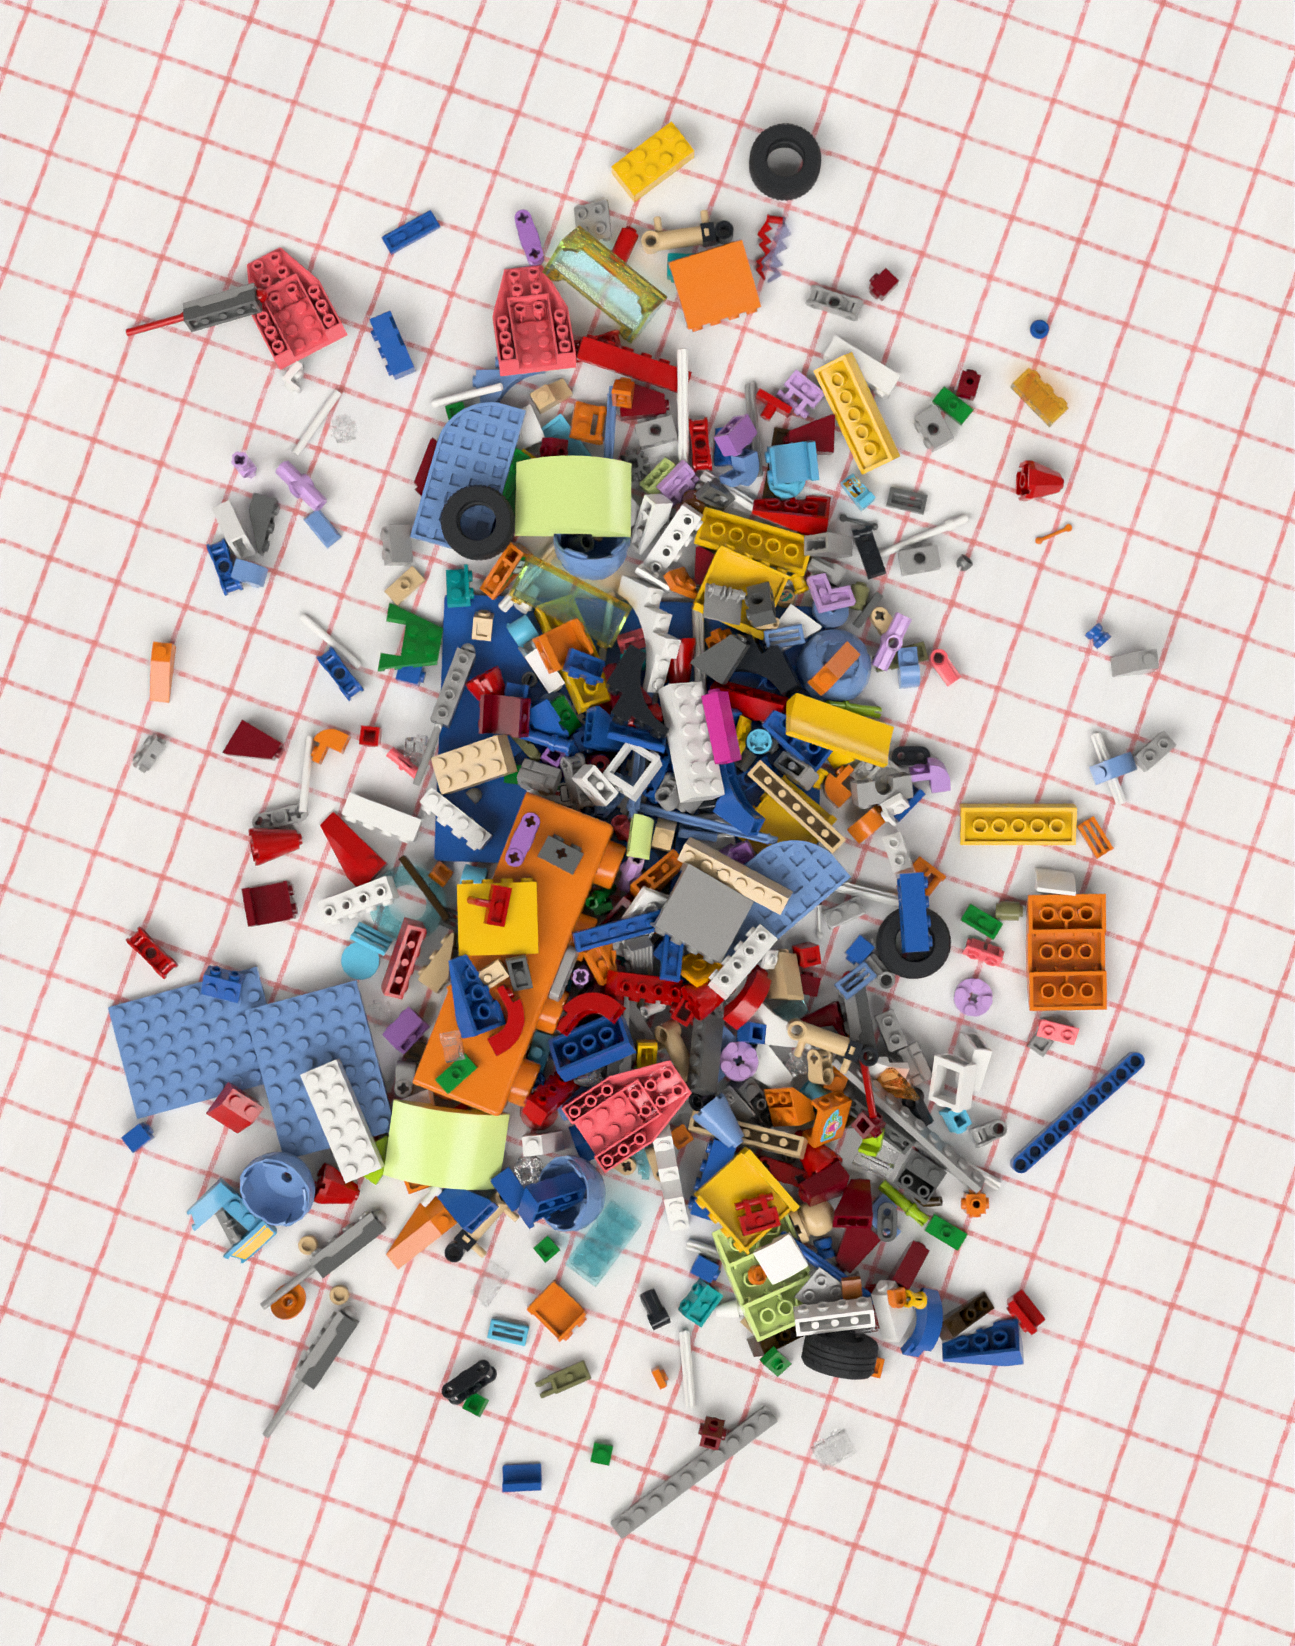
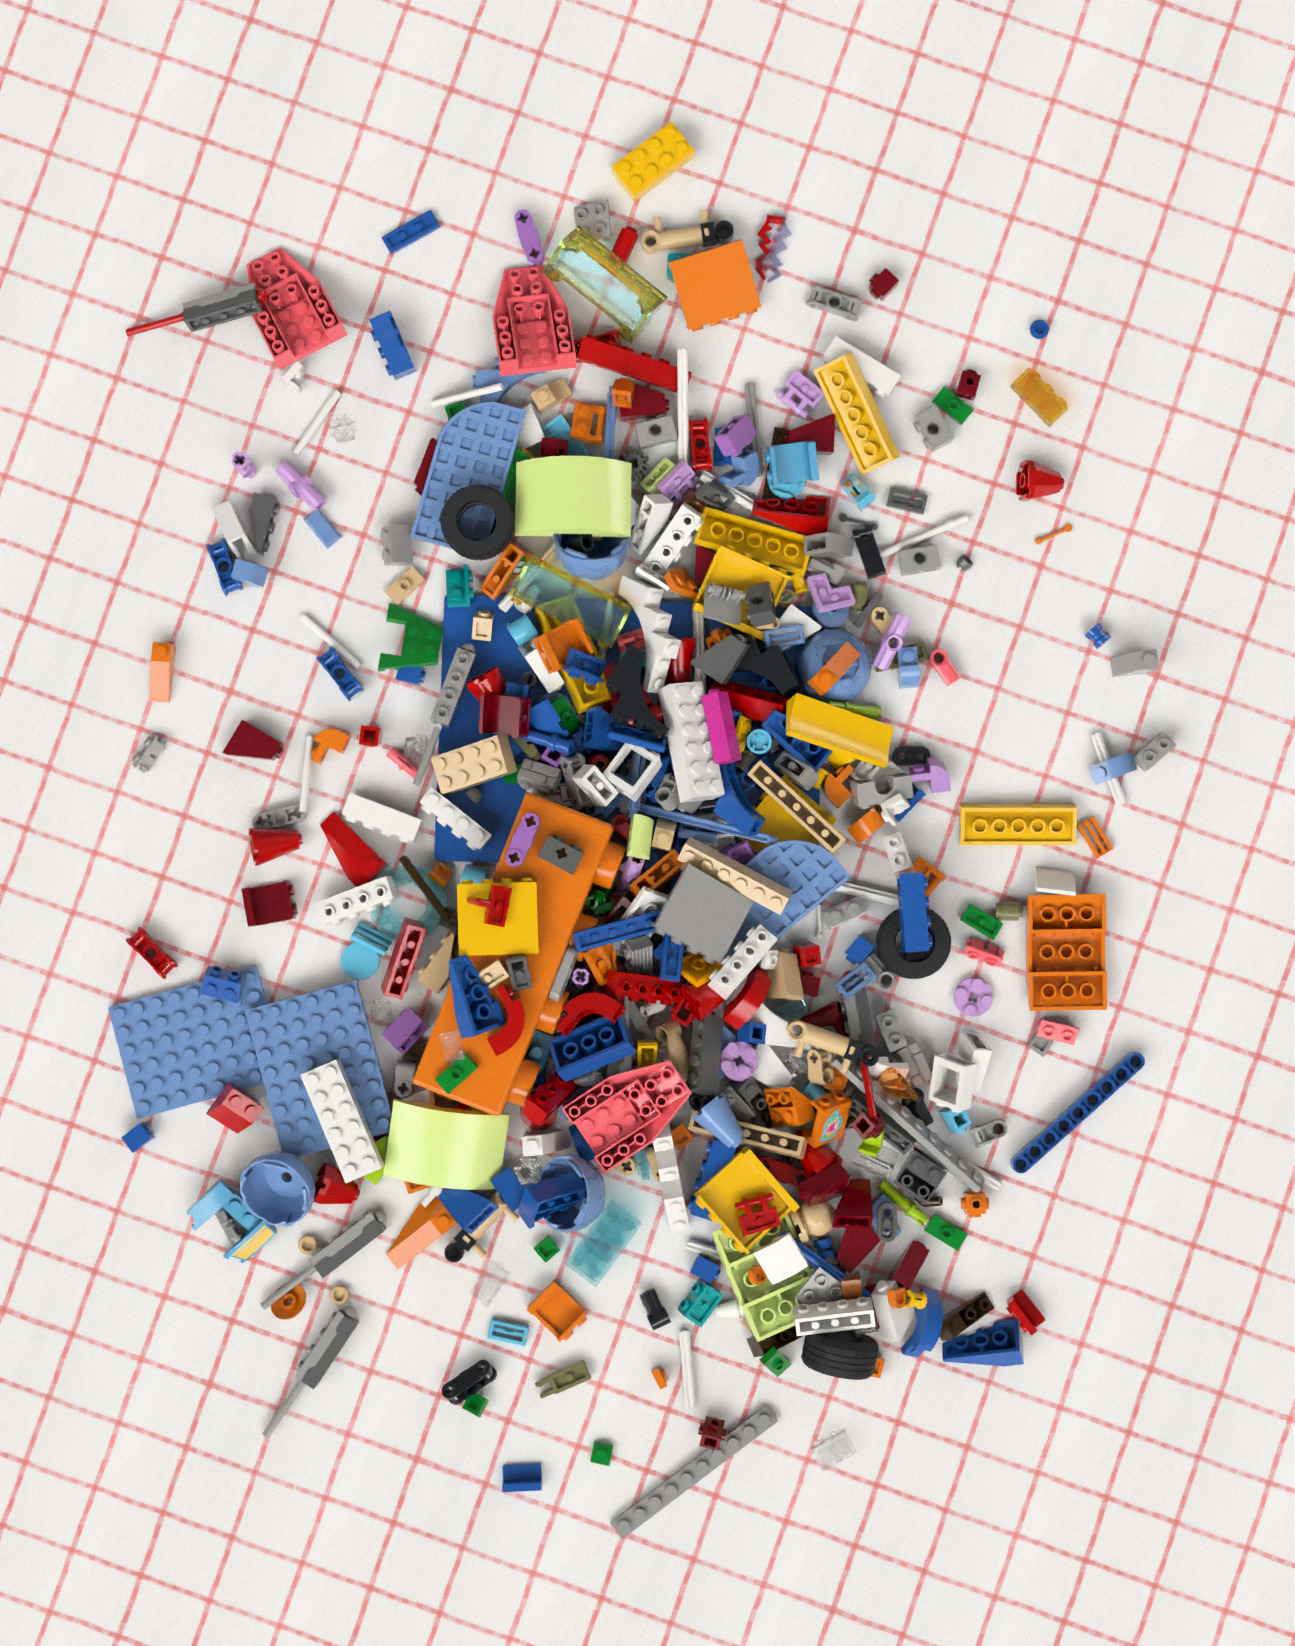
(772, 405): red tile -> none
(790, 137): black tyre -> none

